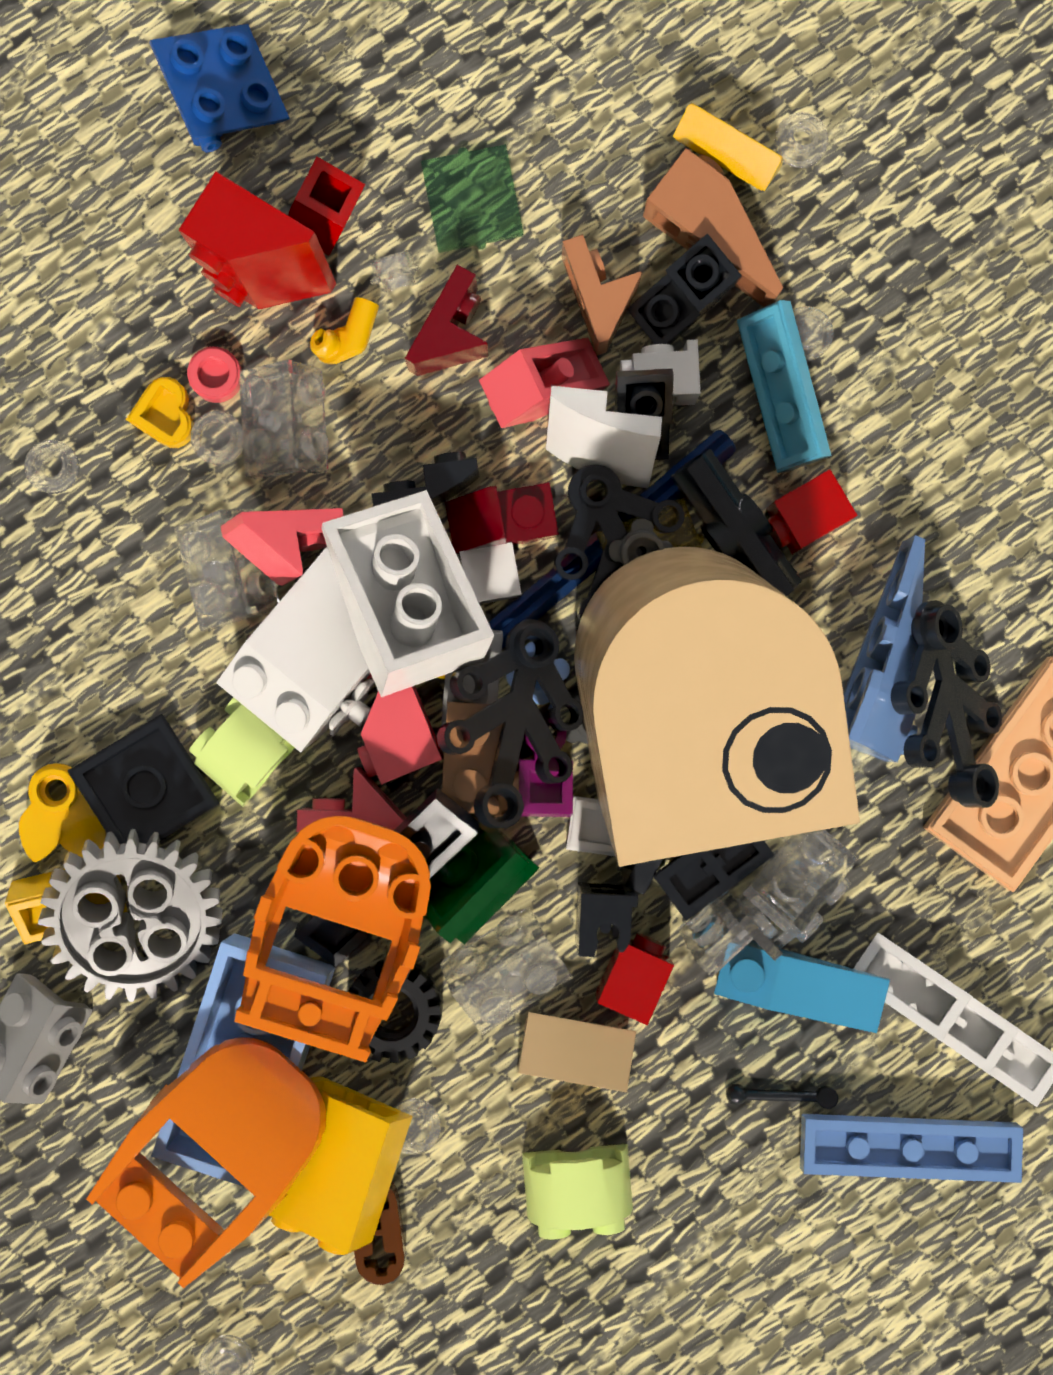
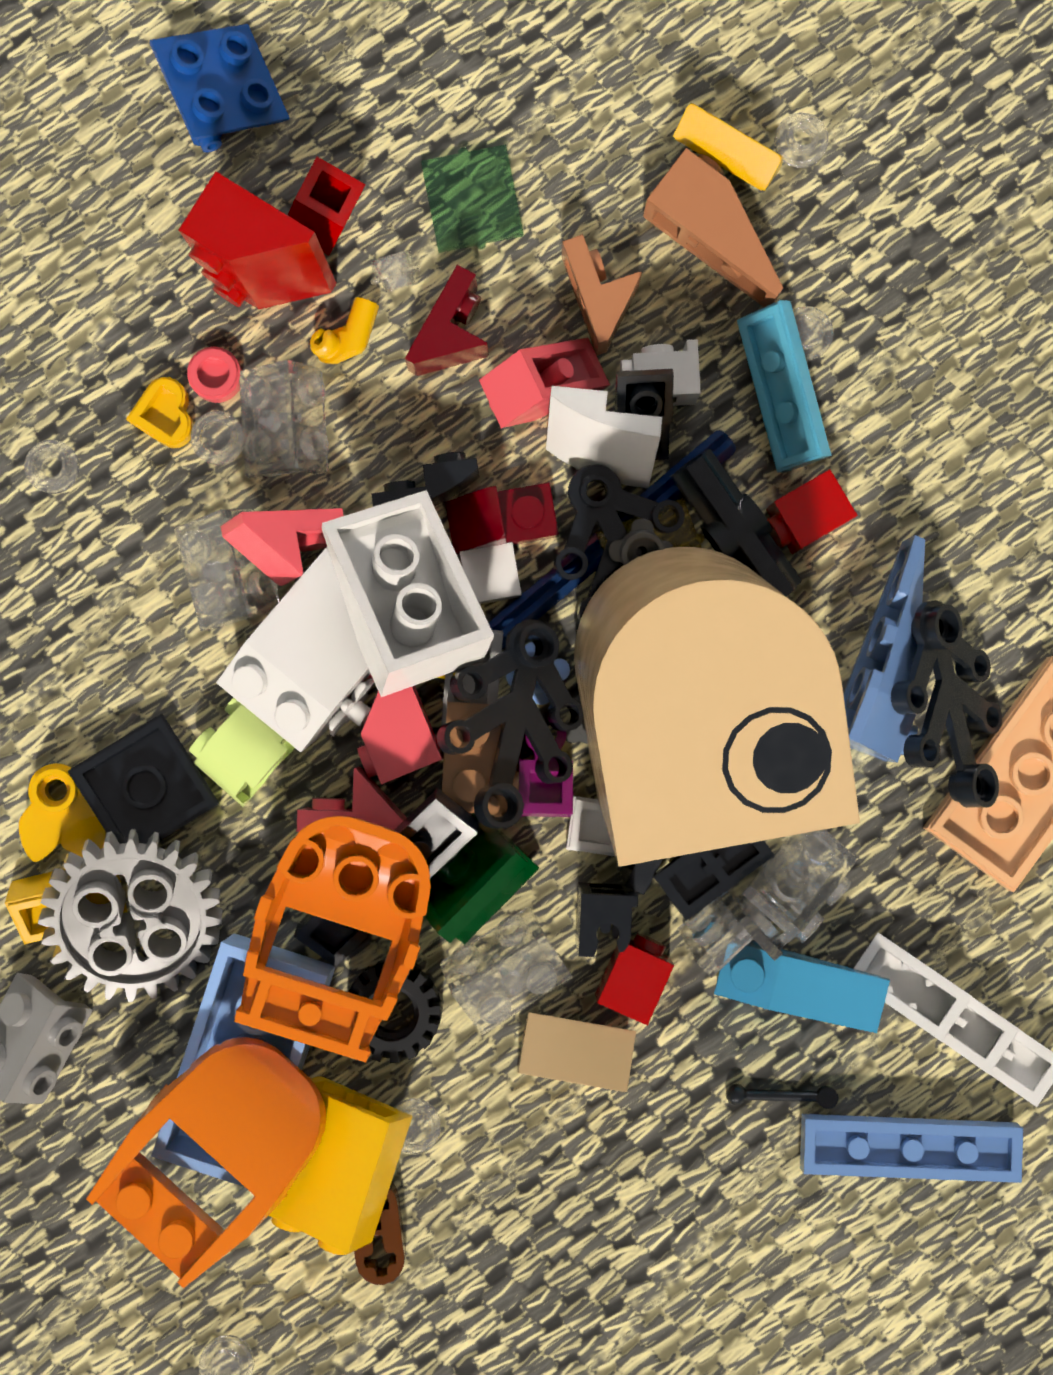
(578, 1190): yellowish green cylinder -> none
(685, 292): black slope -> none

